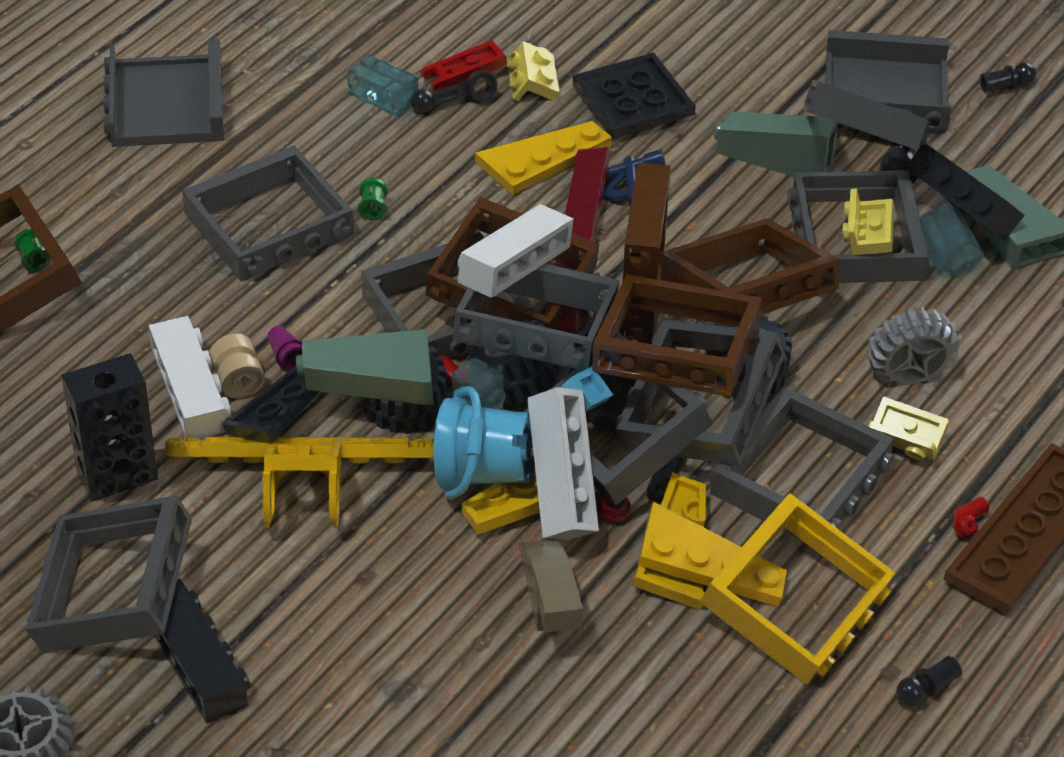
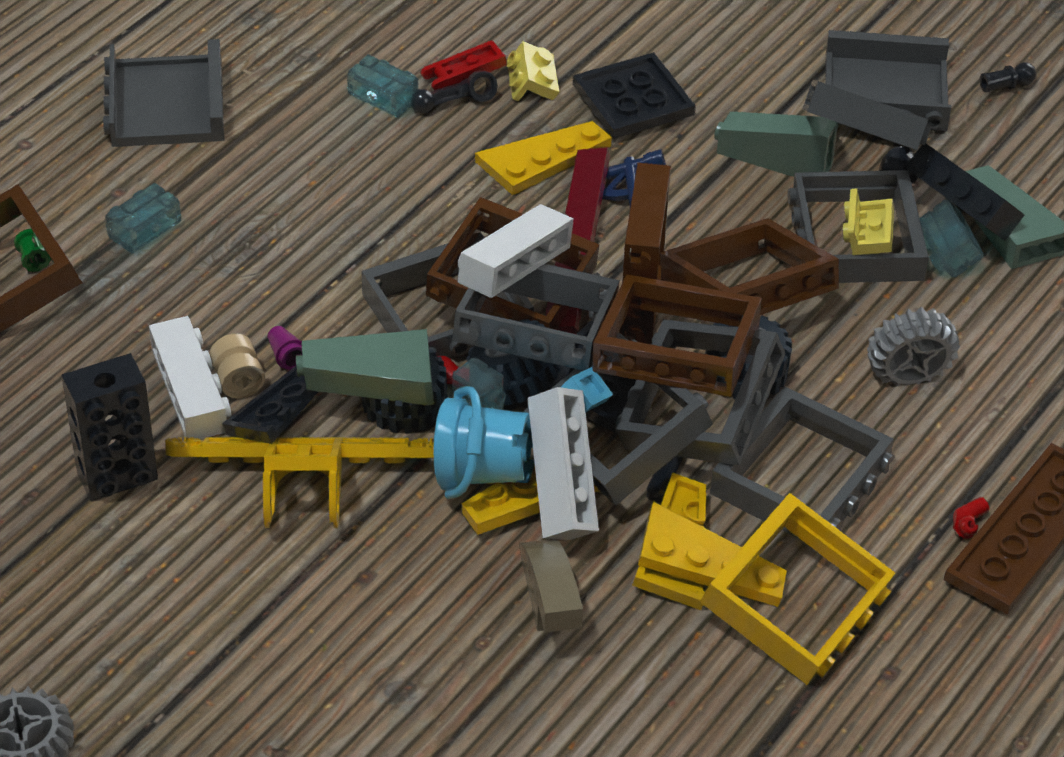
(143, 217): none -> clear light blue brick
(161, 517): dark grey window -> none
(201, 659): black brick -> none
(253, 180): dark grey window -> none
(369, 199): green bush -> none
(609, 512): dark red plate -> none
(911, 428): light yellow bracket -> none
(927, 681): black pin -> none

